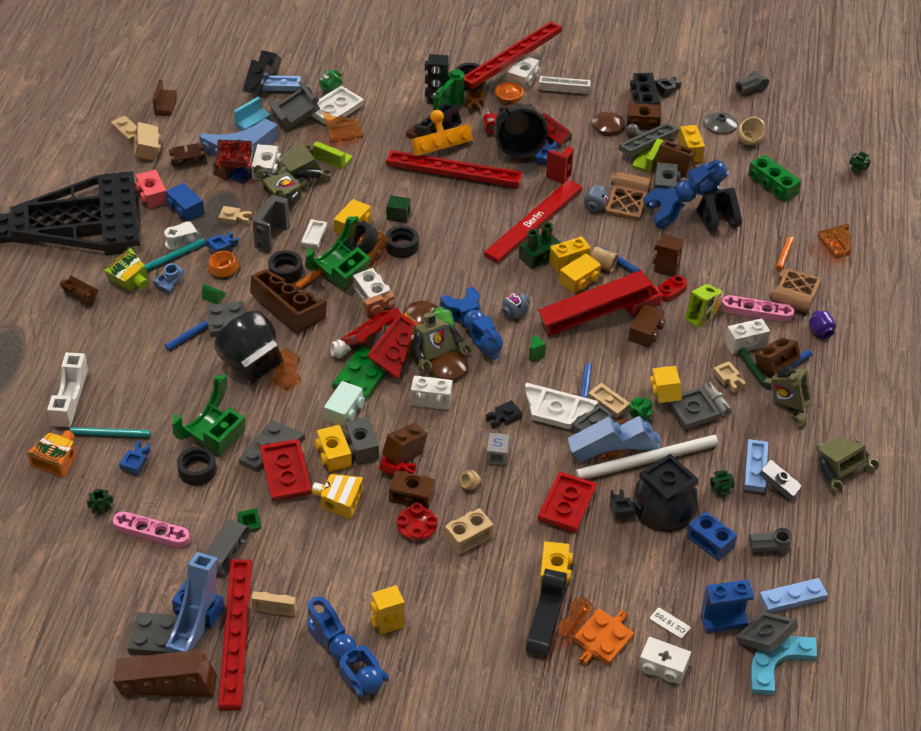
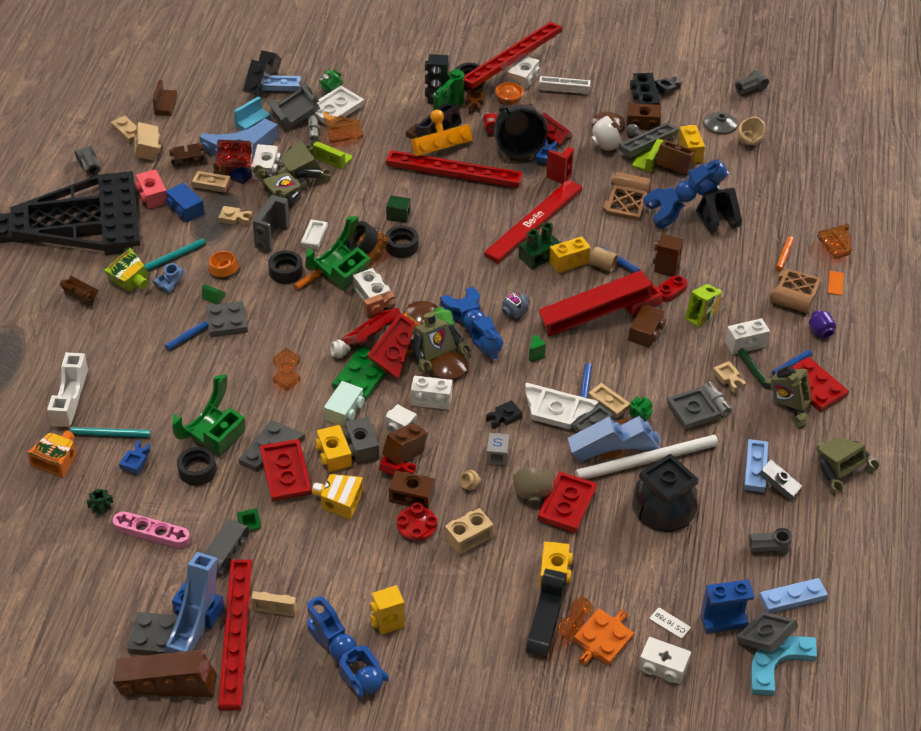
(87, 157): none -> dark grey piece
(181, 235): white piece -> none
(211, 181): none -> tan plate
(221, 243): blue plate -> none
(249, 345): black plate -> none
(287, 301): reddish brown wedge -> none
(313, 129): none -> light grey pin
(353, 208): yellow brick -> none
(399, 418): none -> white brick
(533, 485): none -> dark tan cylinder
(580, 273): yellow brick -> none
(596, 197): sand blue head -> none
(605, 134): none -> white cylinder
(621, 506): black plate -> none
(666, 176): dark grey brick -> none
(666, 384): yellow brick -> none
(712, 535): blue brick -> none
(722, 482): dark green gear -> none
(757, 306): bright pink beam -> none
(774, 178): green brick -> none
(777, 355): reddish brown brick -> none
(823, 387): none -> red plate
(835, 282): none -> orange sticker
(860, 162): dark green gear -> none

